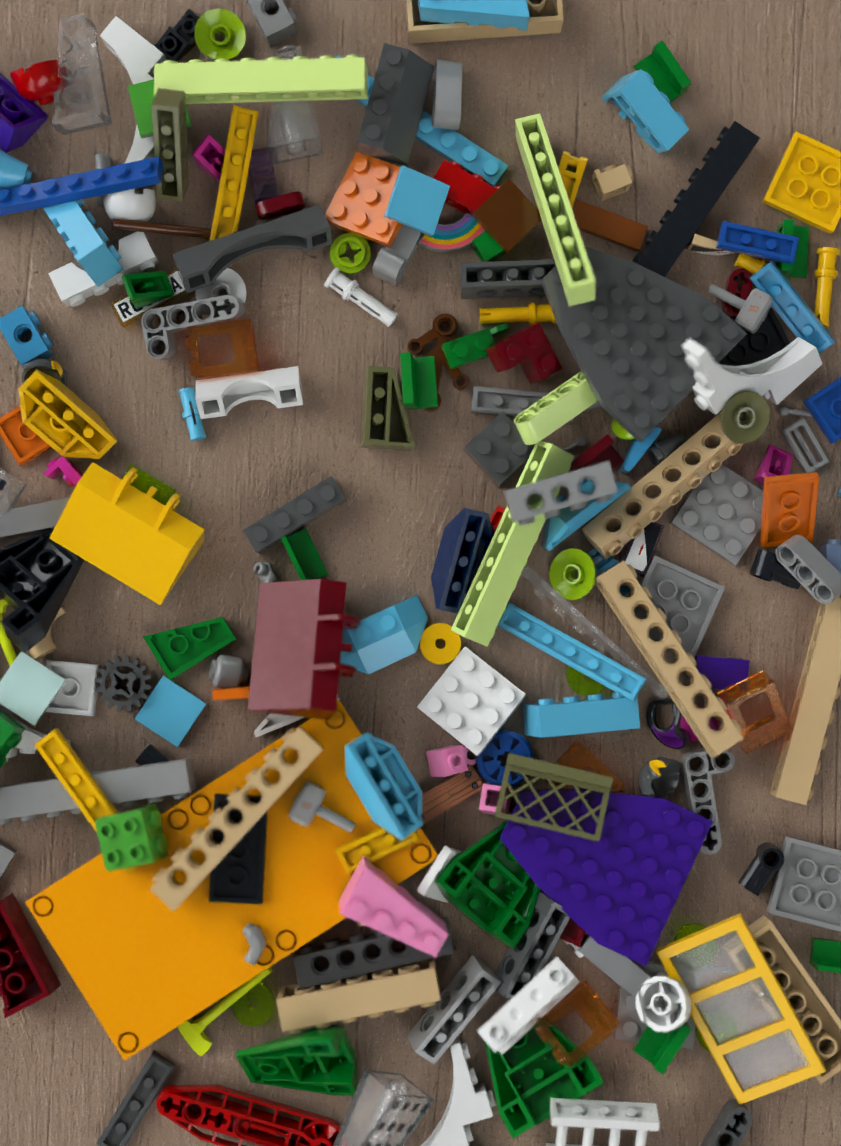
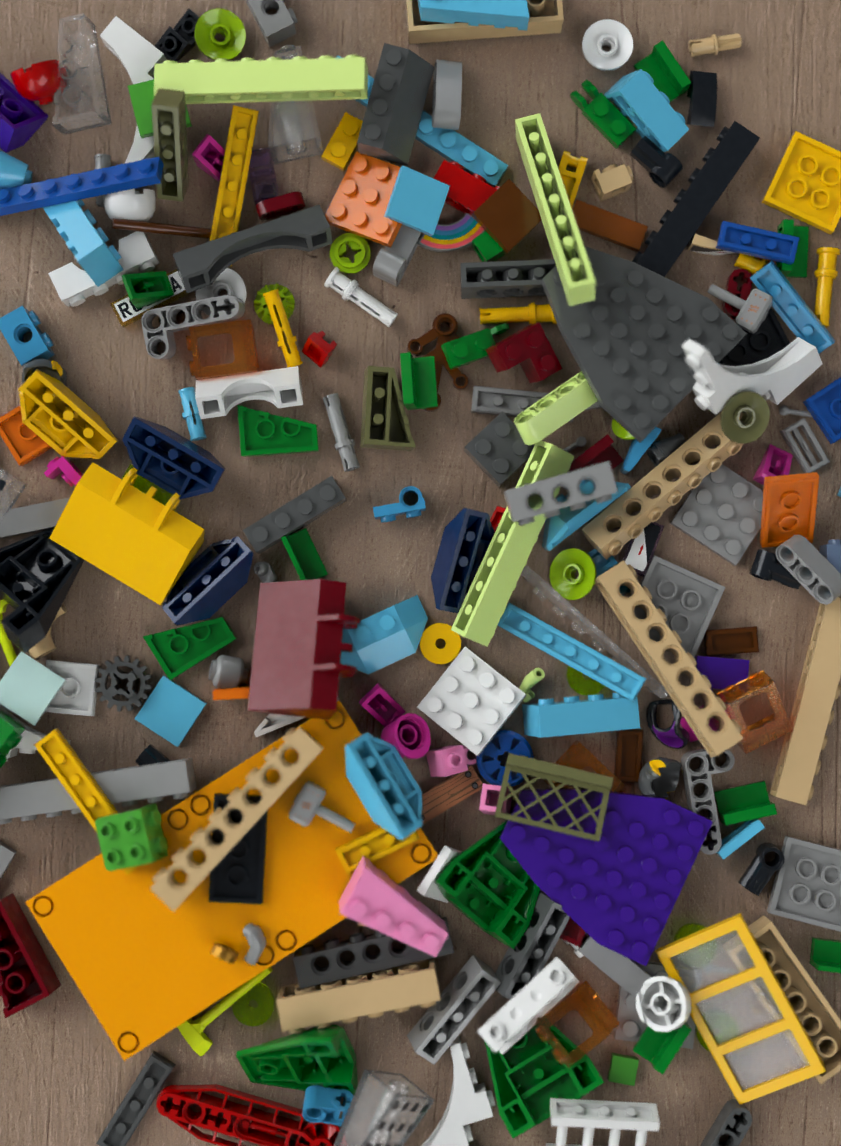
(171, 459): none -> dark blue wedge
(209, 581): none -> dark blue wedge
(224, 952): none -> pearl gold tile
(260, 303): none -> lime gear
(273, 299): none -> yellow pin
(274, 435): none -> green wing
(318, 349): none -> red tile
(324, 1105): none -> dark azure piece
(343, 142): none -> yellow plate
(344, 443): none -> light grey pin
(381, 705): none -> dark pink slope
(388, 512): none -> dark azure plate
(408, 735): none -> dark pink hat
(529, 681): none -> yellowish green arm
(603, 115): none -> green hinge
(611, 34): none -> white dish
(623, 1069): none -> bright green tile
(628, 754): none -> reddish brown tile
(661, 166): none -> black piece
(702, 98): none -> black slope
(714, 44): none -> tan axle
(731, 641): none -> reddish brown tile
(739, 837): none -> medium azure tile
(744, 803): none -> green panel

